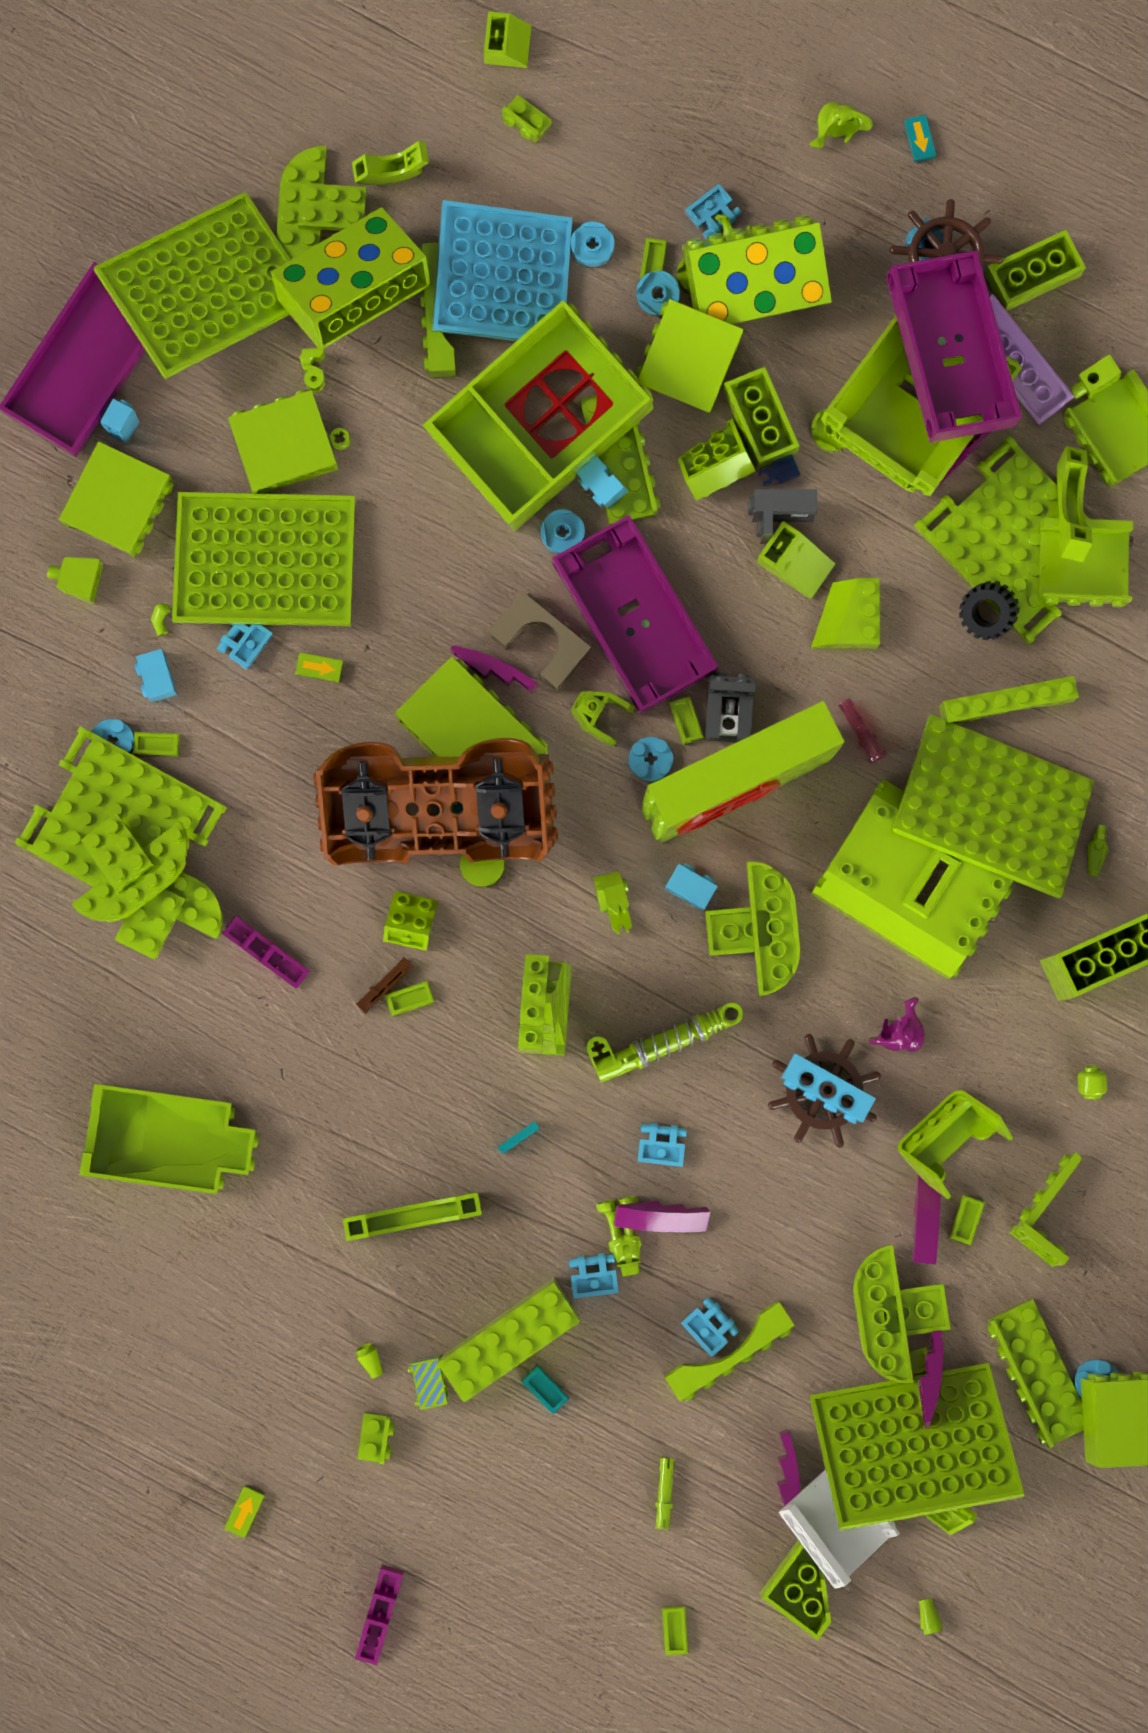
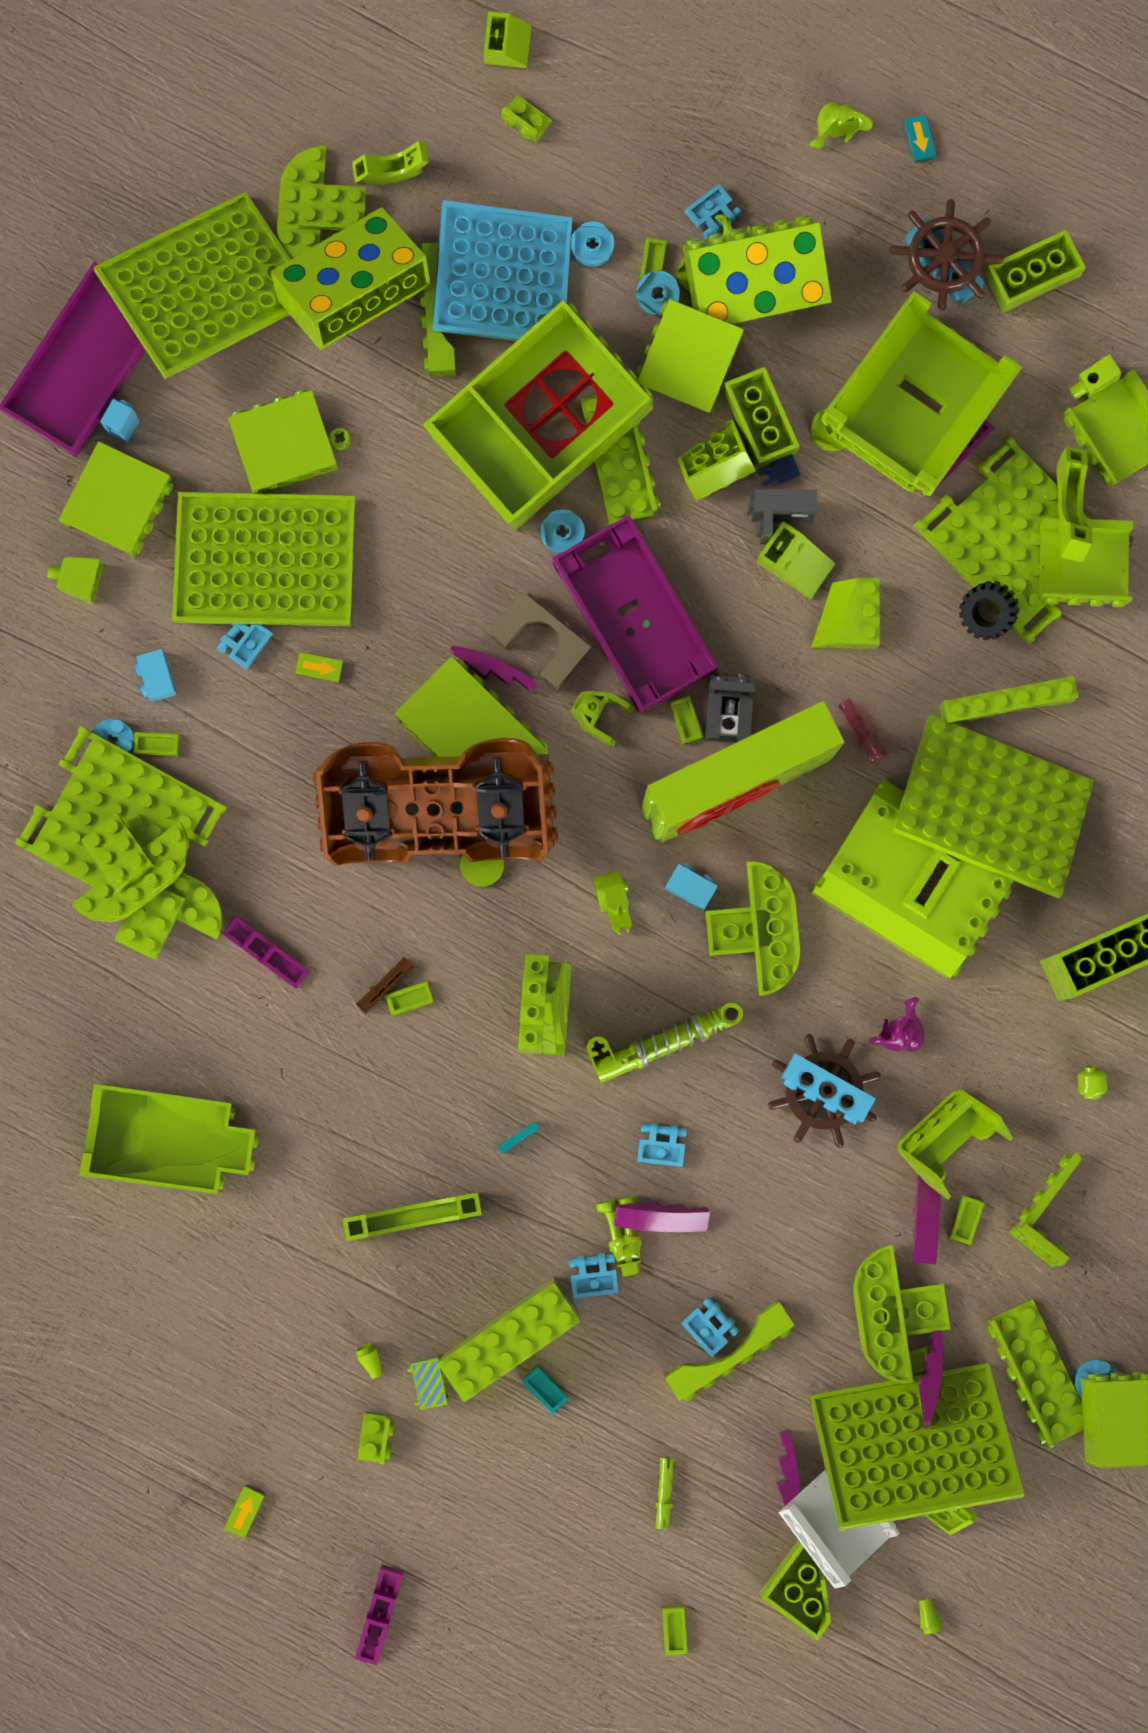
(158, 616): lime arm -> none
(314, 376): lime leg -> none
(409, 920): lime bracket -> none
(596, 477): medium azure brick -> none
(658, 749): medium azure plate -> none
(948, 315): magenta piece -> none
(1037, 382): lavender tile -> none
(1097, 851): lime piece -> none

